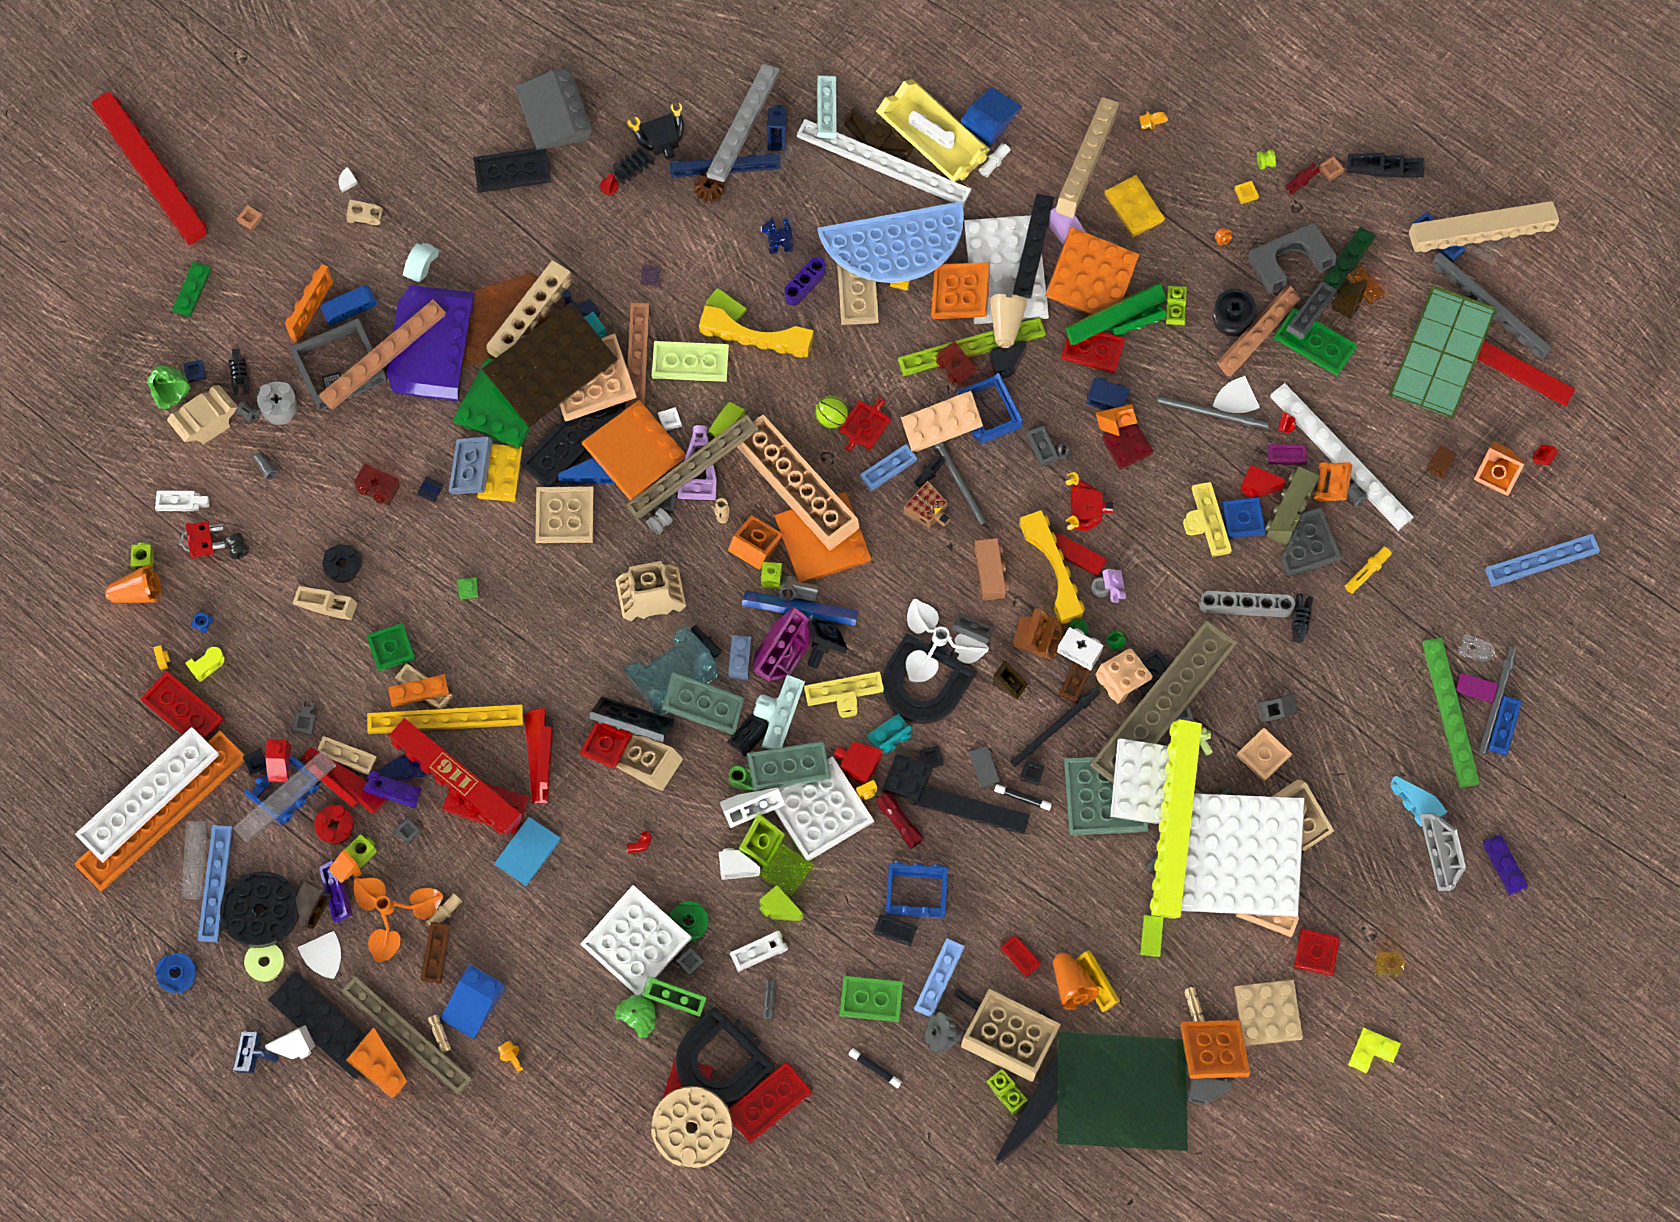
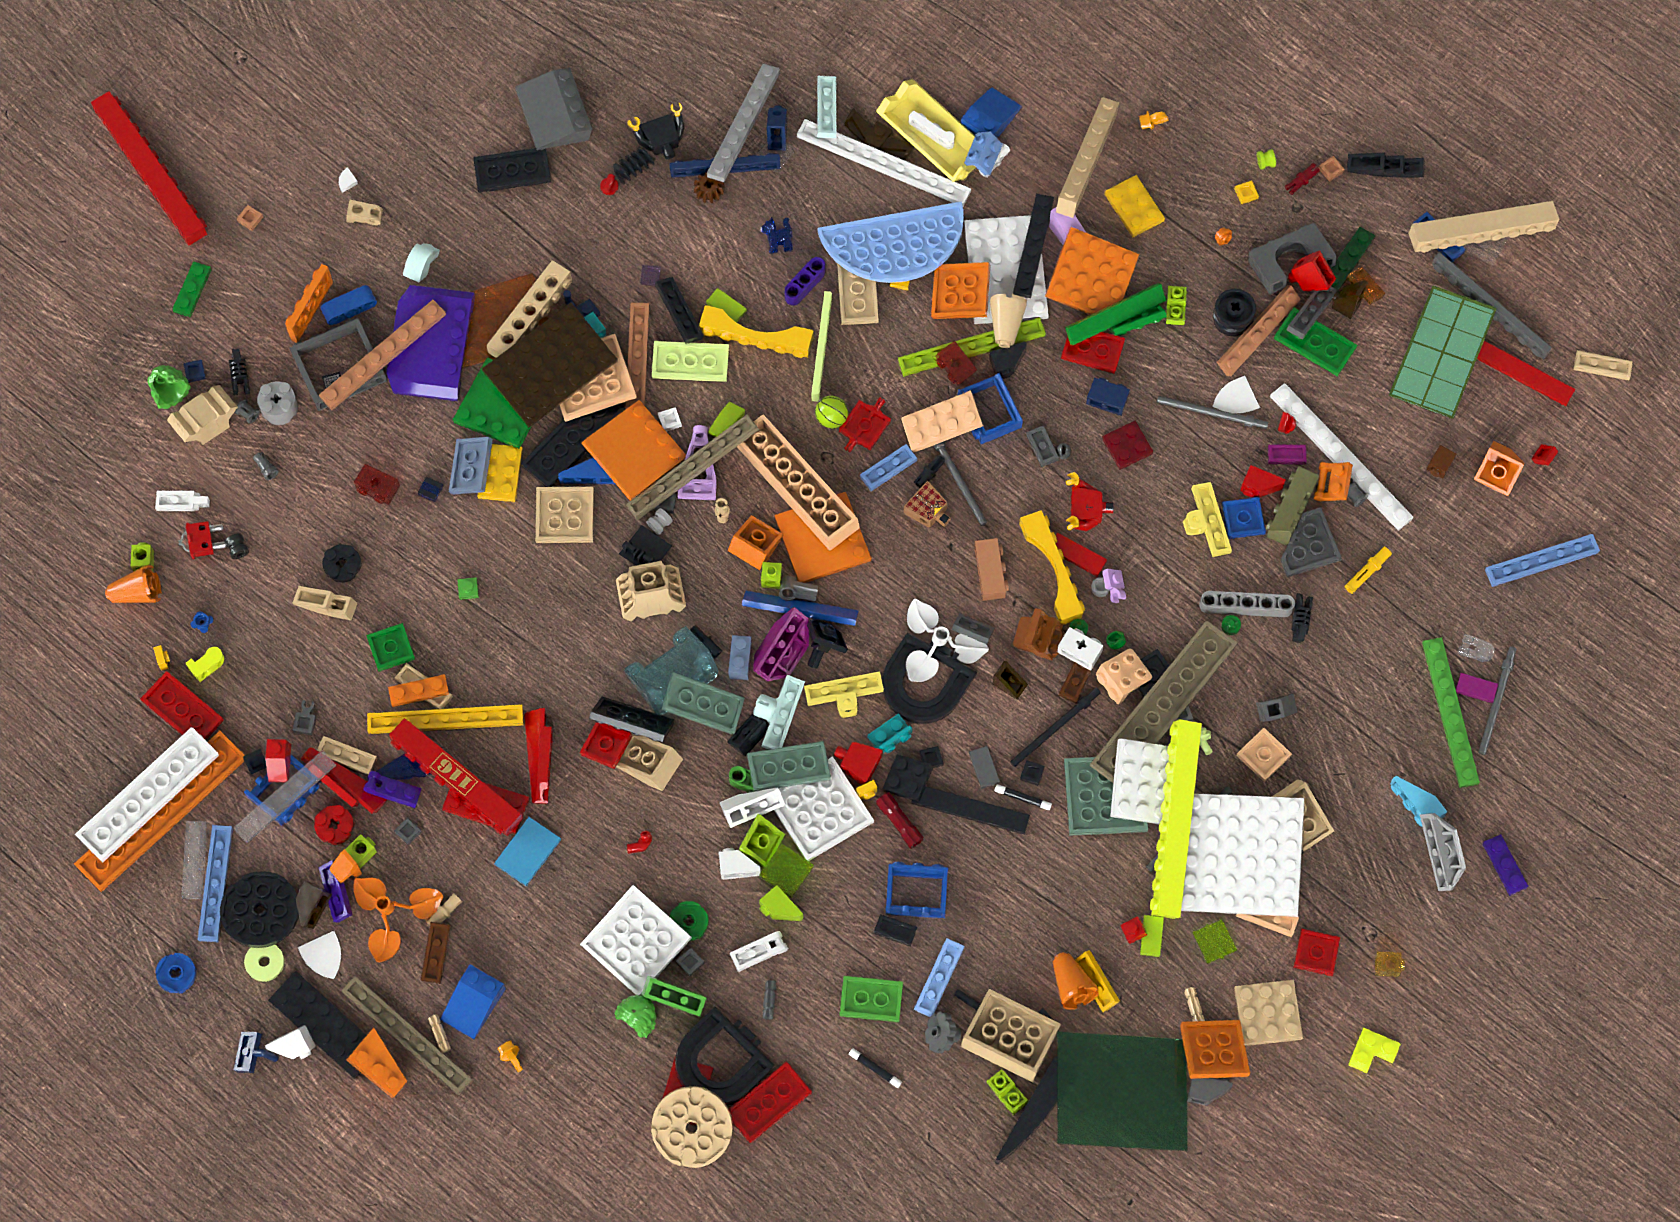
(644, 547): none -> black hinge
(679, 310): none -> black plate
(821, 348): none -> yellowish green tile
(984, 152): none -> medium blue bracket
(1020, 956): red tile -> none
(1112, 419): orange slope -> none
(1133, 930): none -> red plate
(1214, 941): none -> clear neon green piece
(1231, 625): none -> green tile
(1312, 273): none -> red torso
(1504, 725): blue tile -> none
(1603, 365): none -> tan tile

